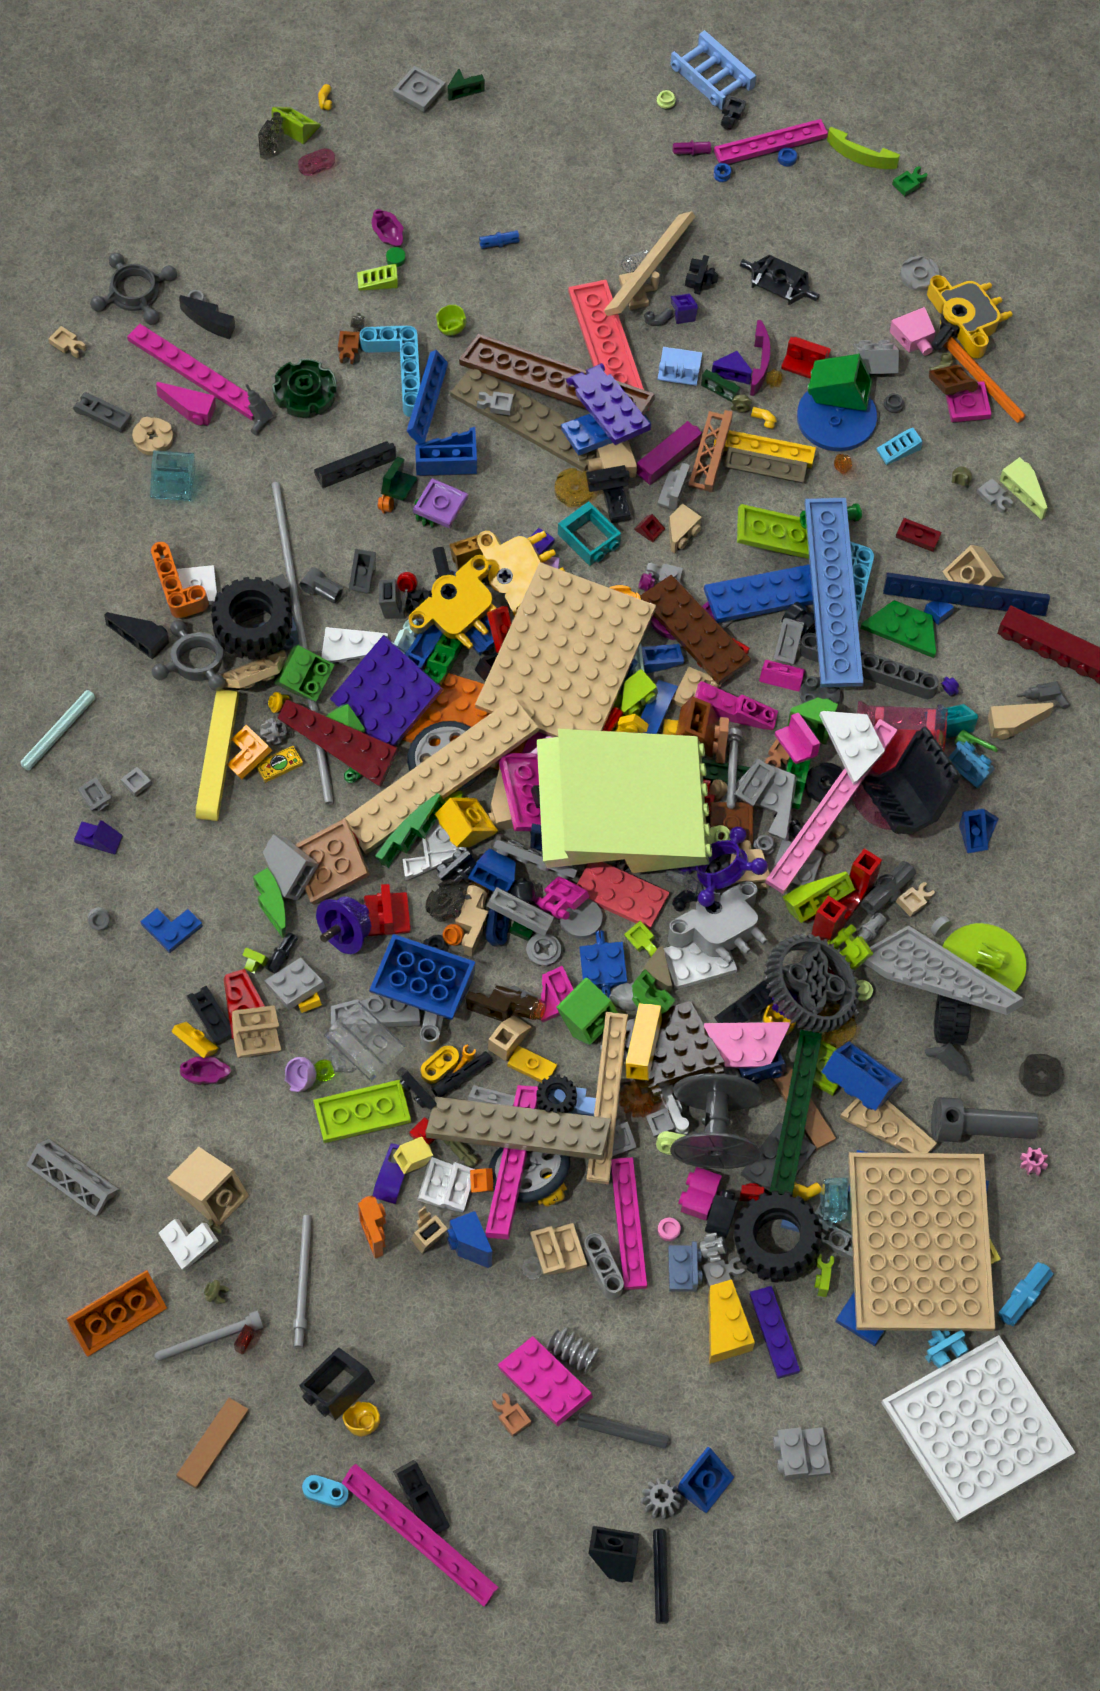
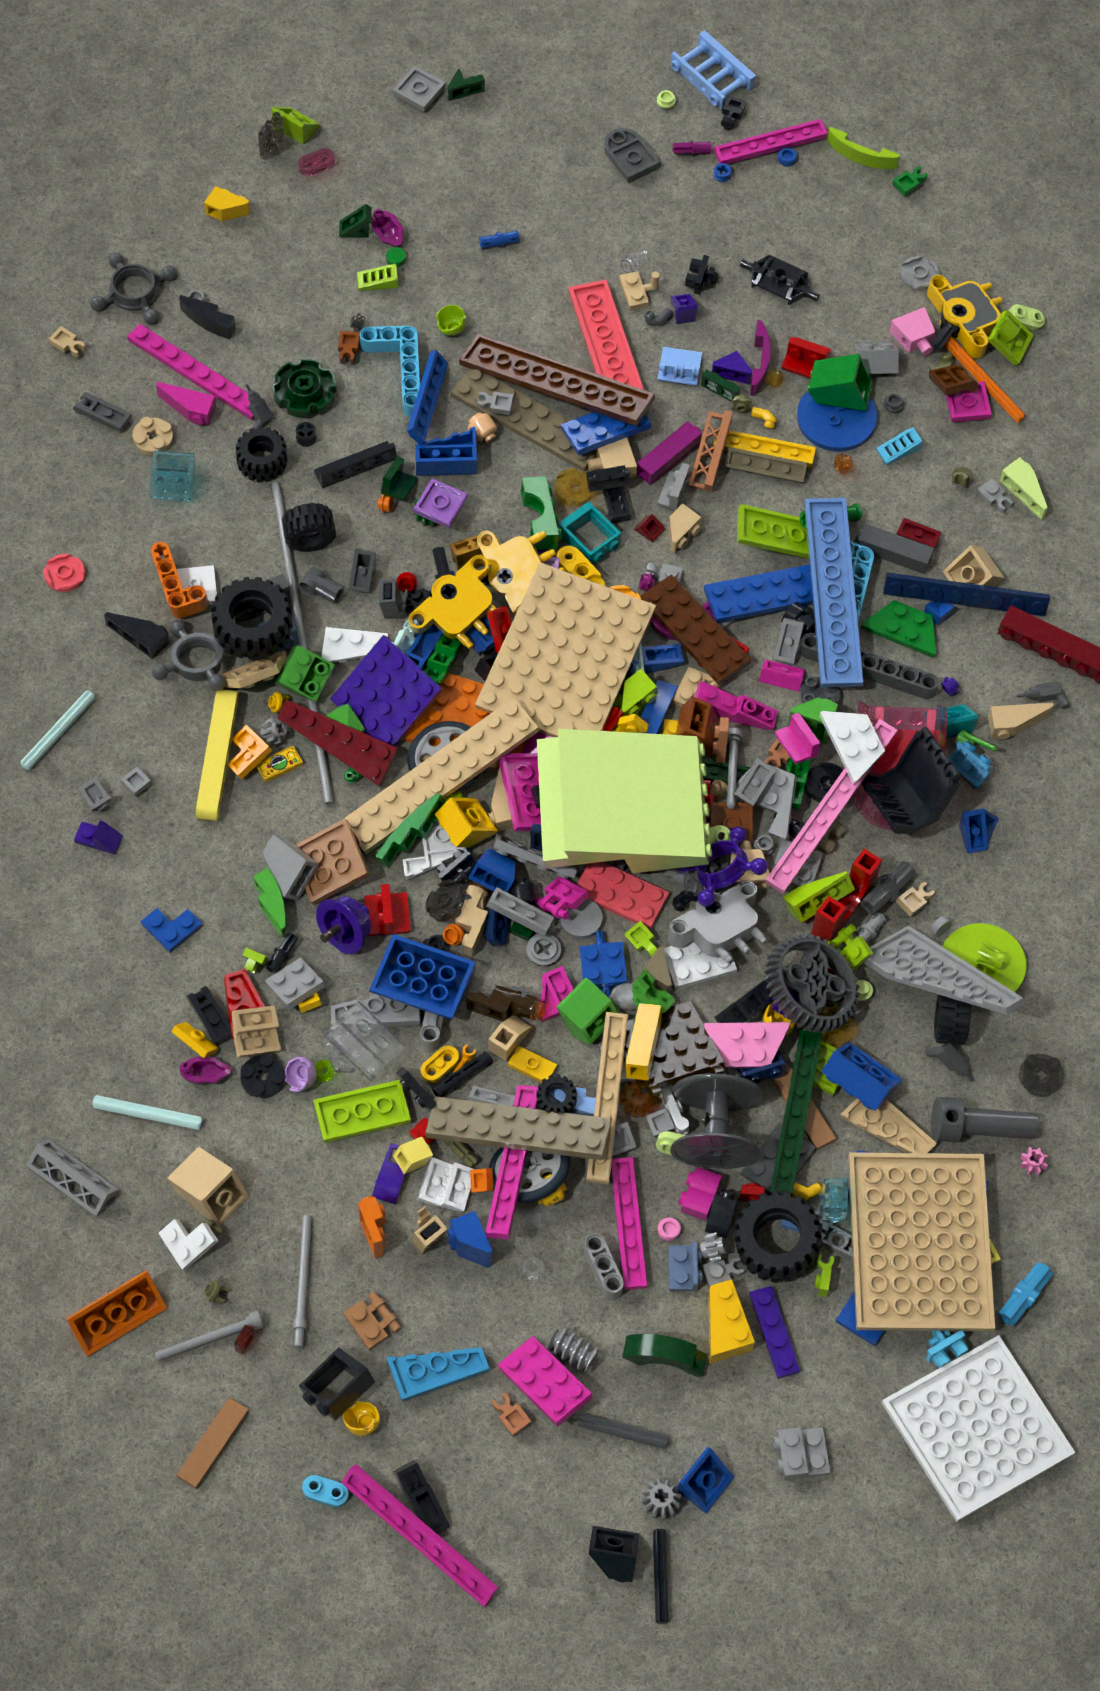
(68, 577): none -> coral tile
(98, 918): light grey tile -> none
(147, 1112): none -> light aqua axle
(226, 205): none -> yellow slope
(261, 467): none -> black tyre
(266, 1064): none -> black plate
(304, 429): none -> black wheel
(309, 527): none -> black tyre
(322, 96): yellow arm -> none
(356, 224): none -> dark green slope
(366, 1325): none -> medium nougat plate
(429, 1372): none -> dark azure wing
(484, 427): none -> light nougat head
(537, 495): none -> arch
(558, 1249): tan slope -> none
(578, 564): none -> yellow piece
(609, 404): hinge -> none
(631, 154): none -> dark grey plate
(649, 264): tan tile -> none
(665, 1350): none -> dark green arch
(895, 548): none -> dark grey brick
(1010, 337): none -> lime plate
(1029, 317): none -> yellowish green plate

